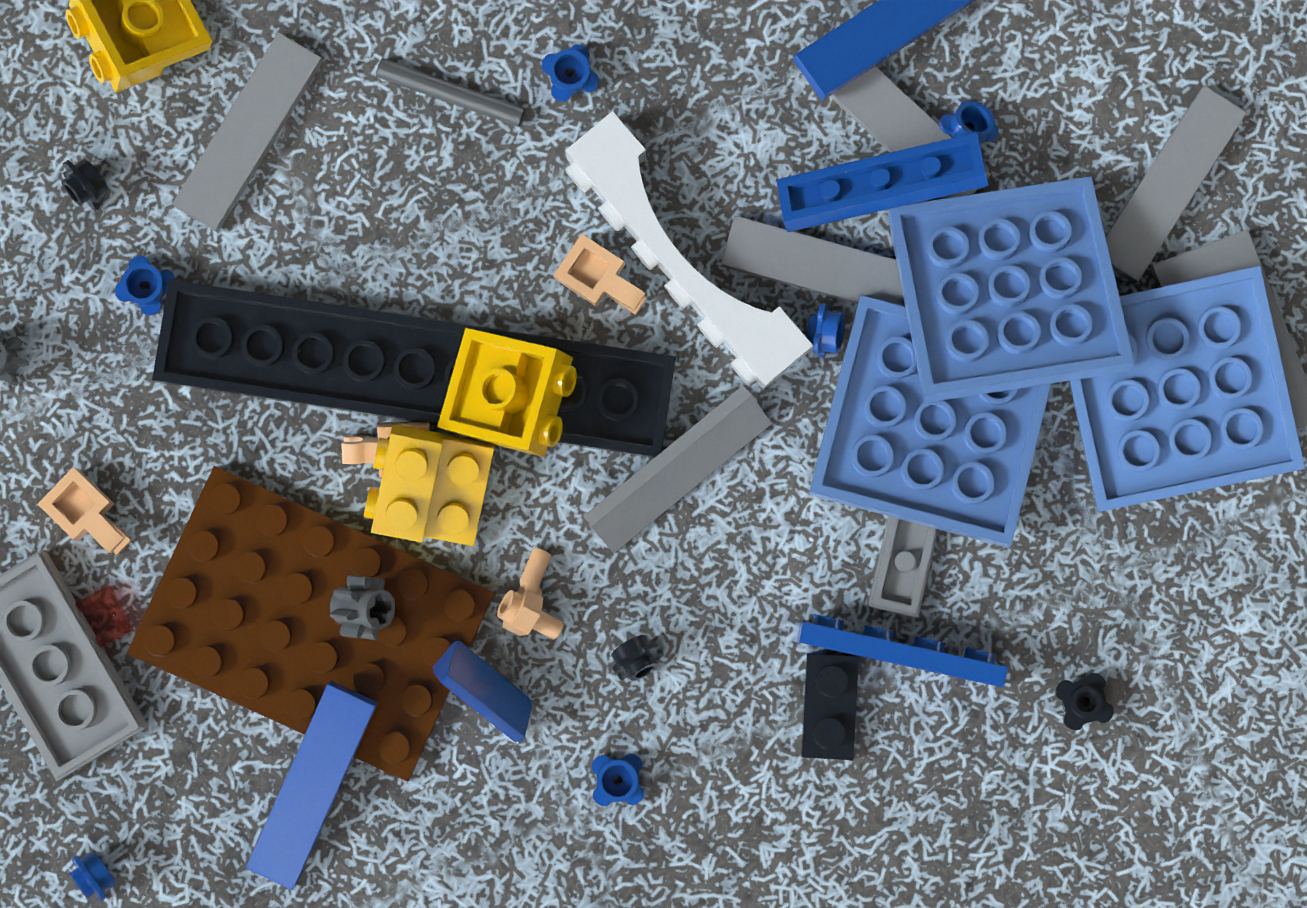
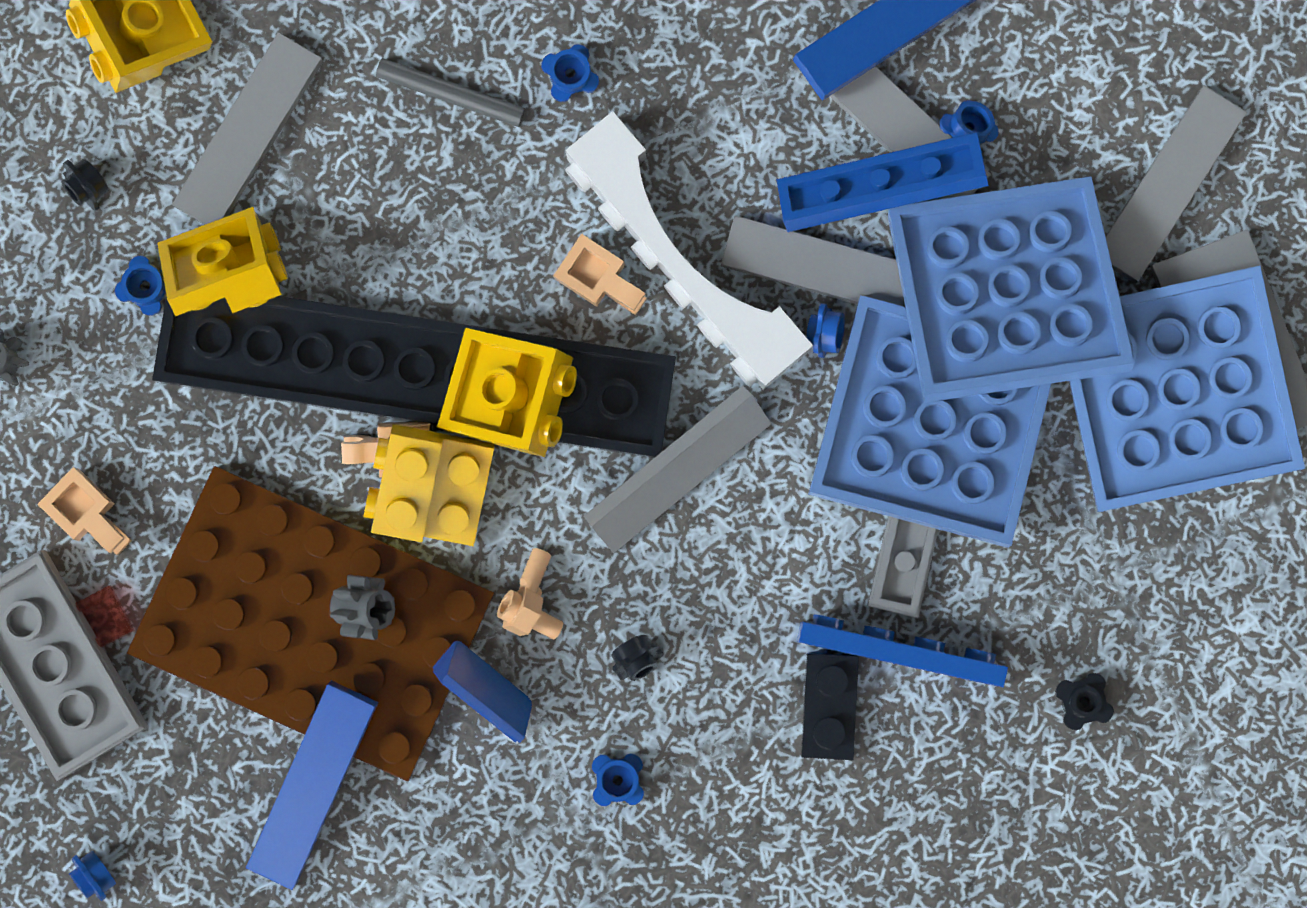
(222, 260): none -> yellow plate

